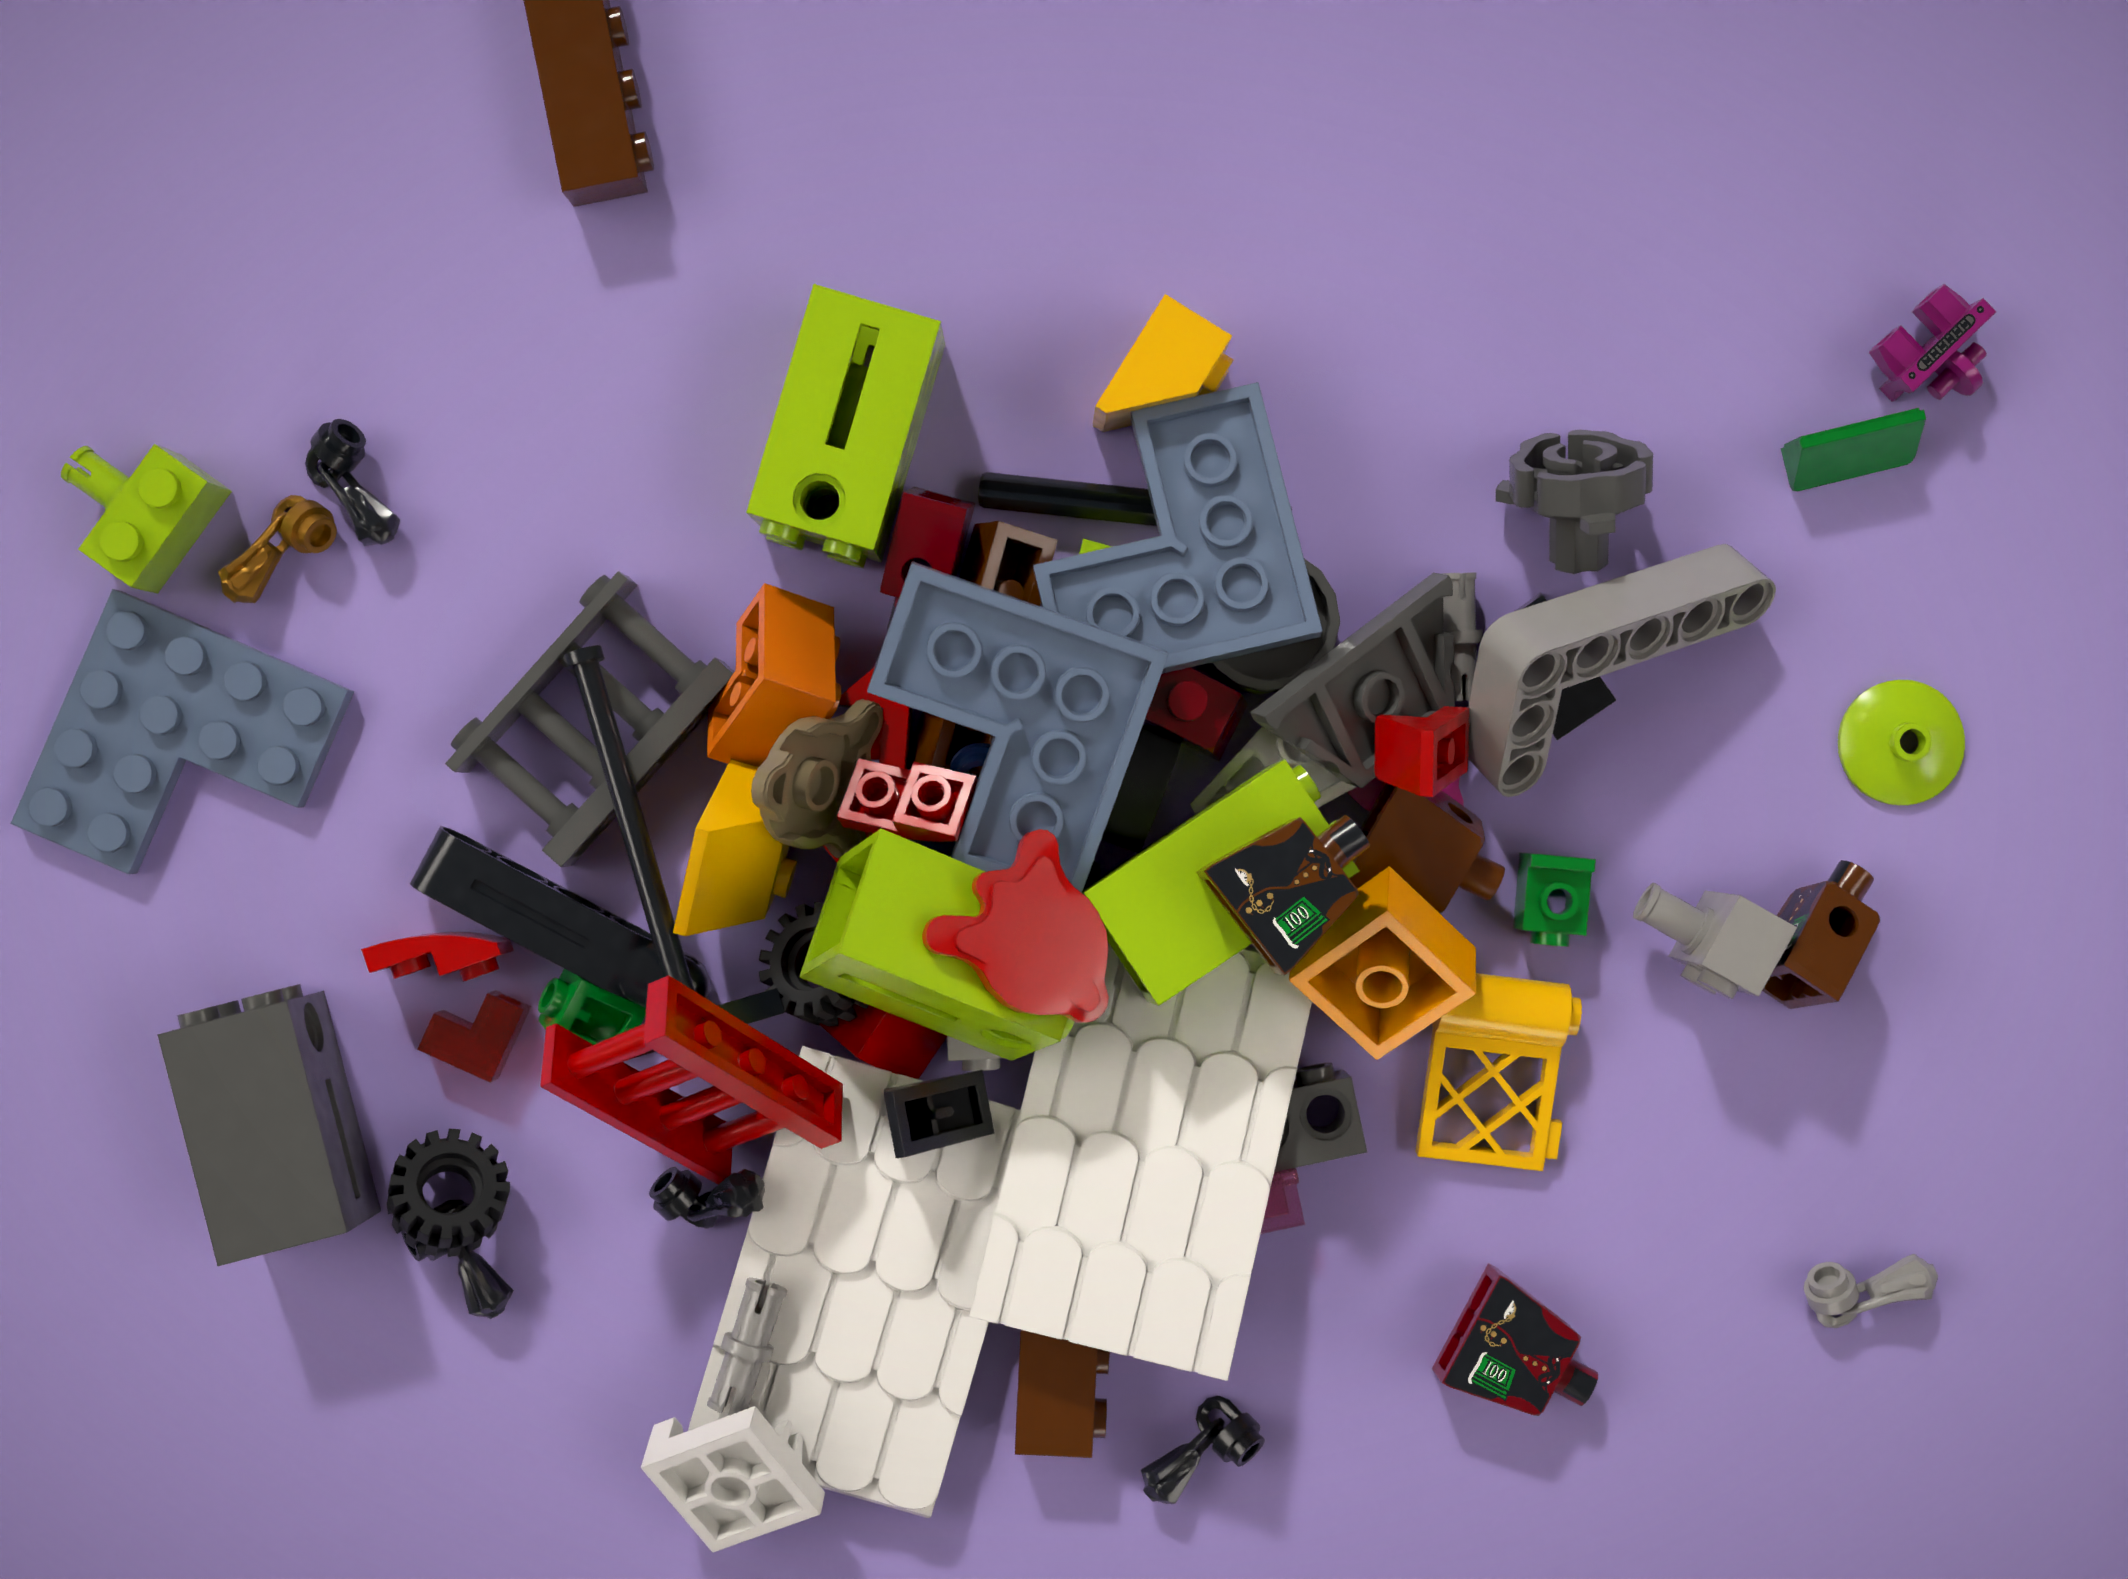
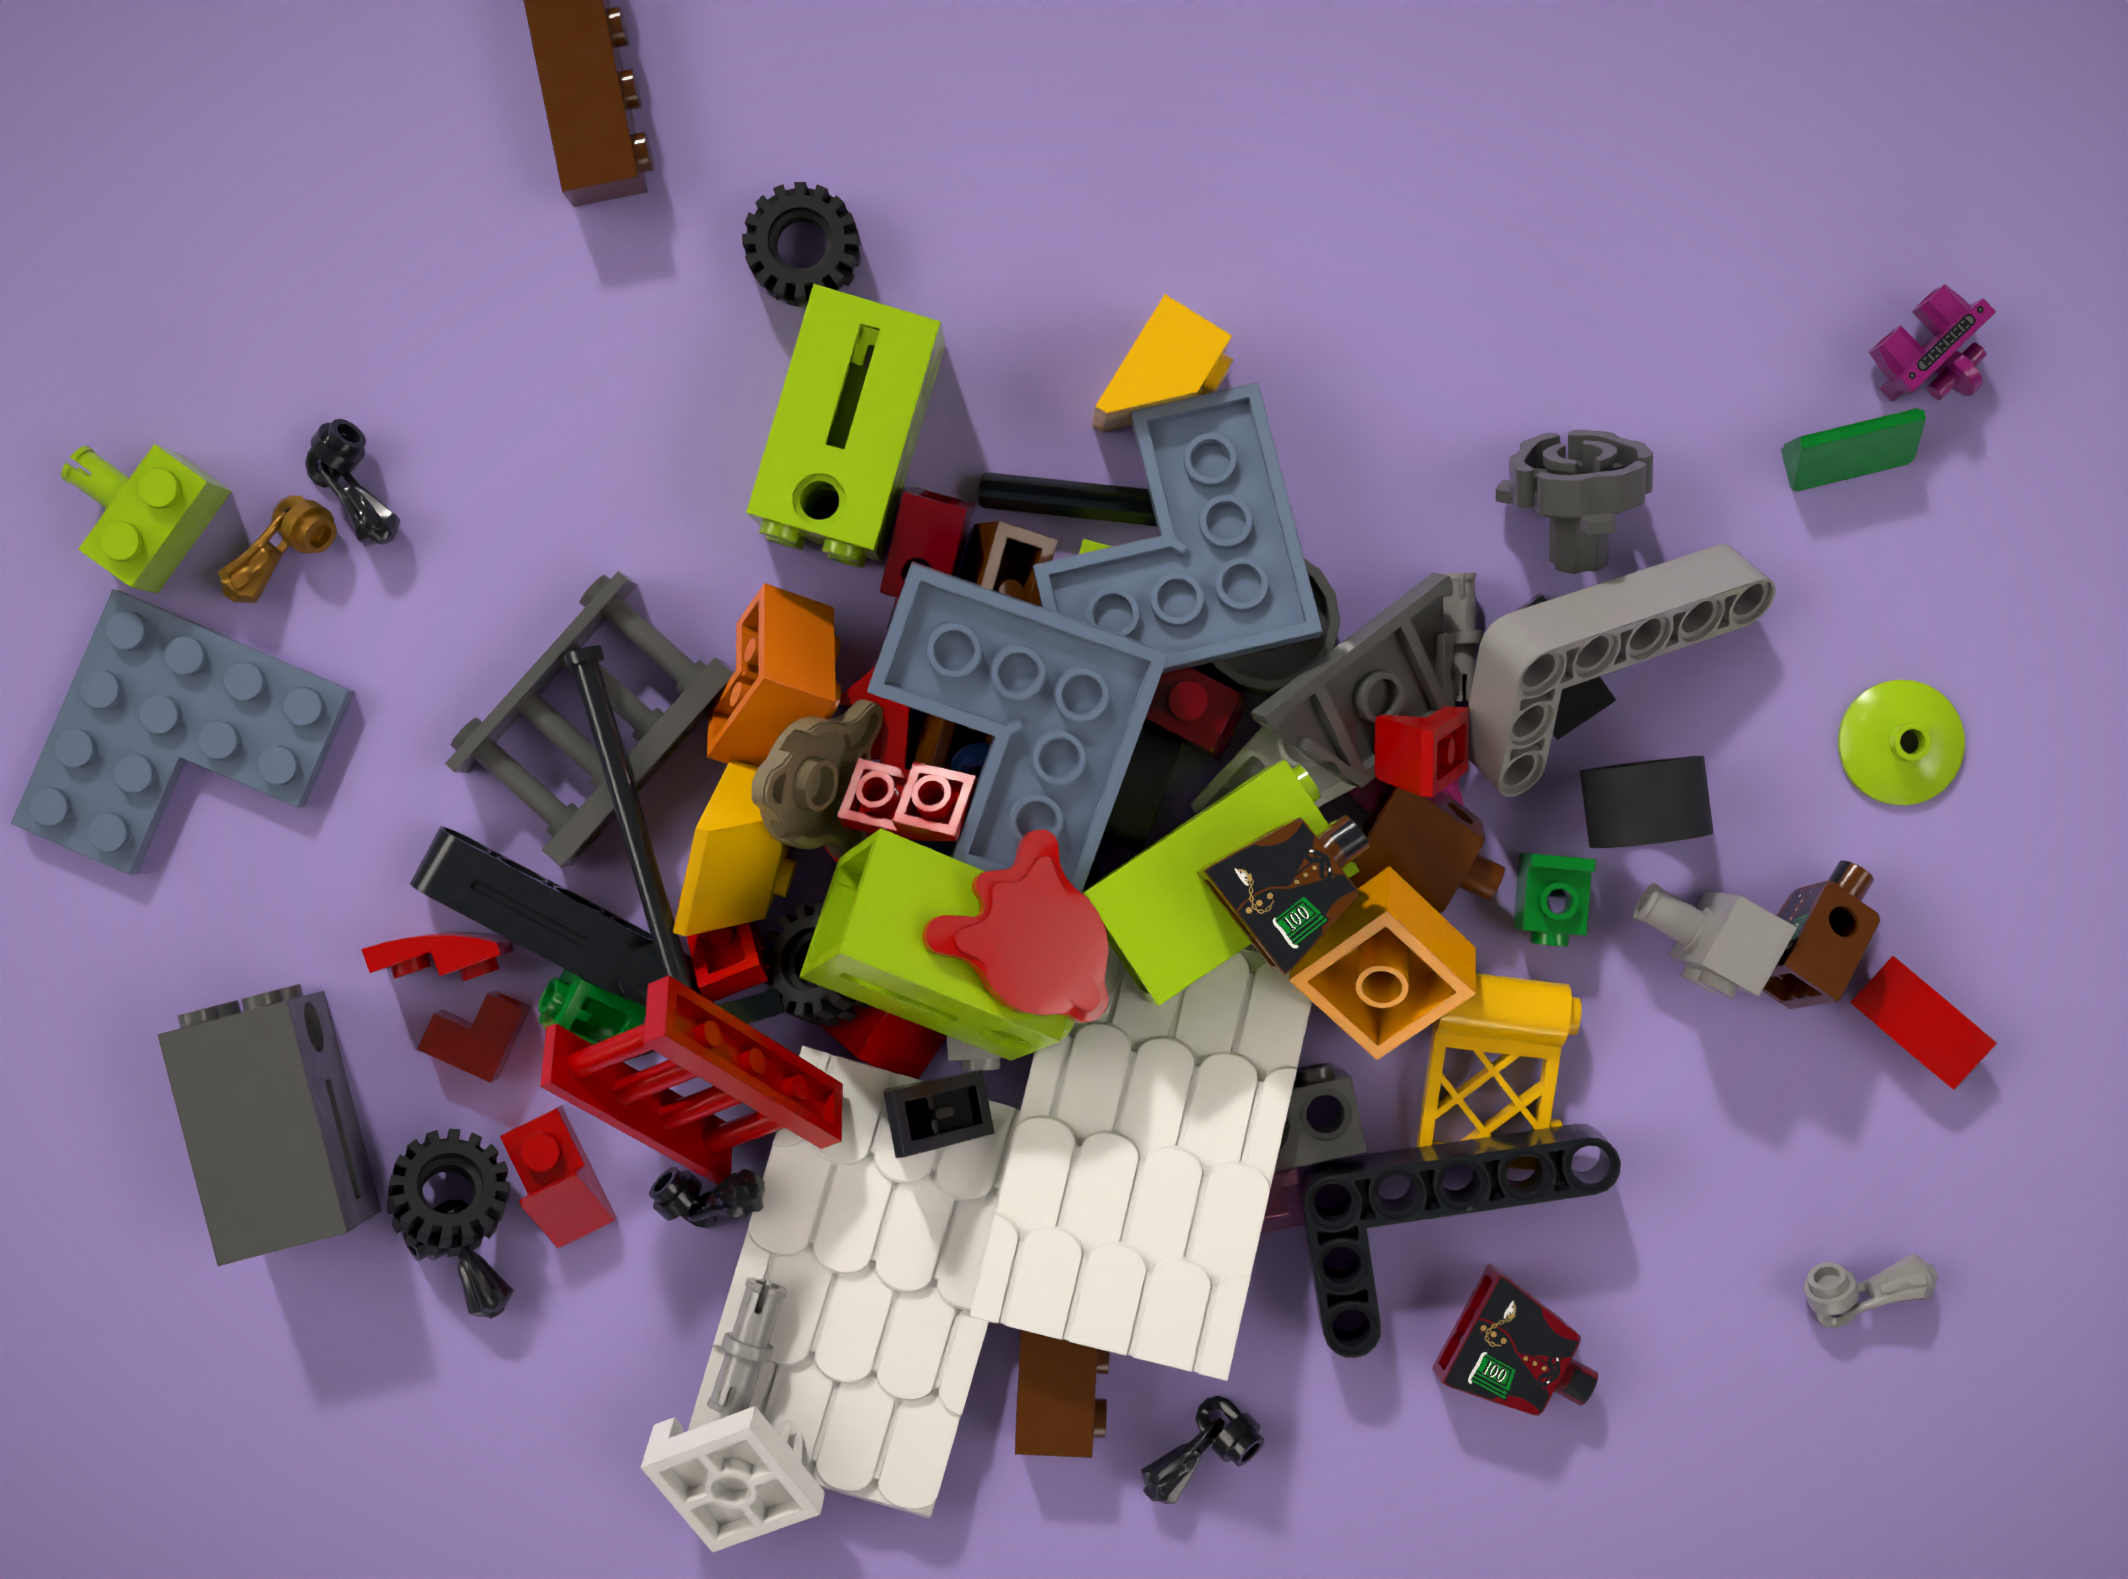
(558, 1177): none -> red slope
(728, 960): none -> red slope
(789, 208): none -> black tyre
(1428, 1199): none -> black beam
(1646, 802): none -> black piece
(1923, 1022): none -> red slope

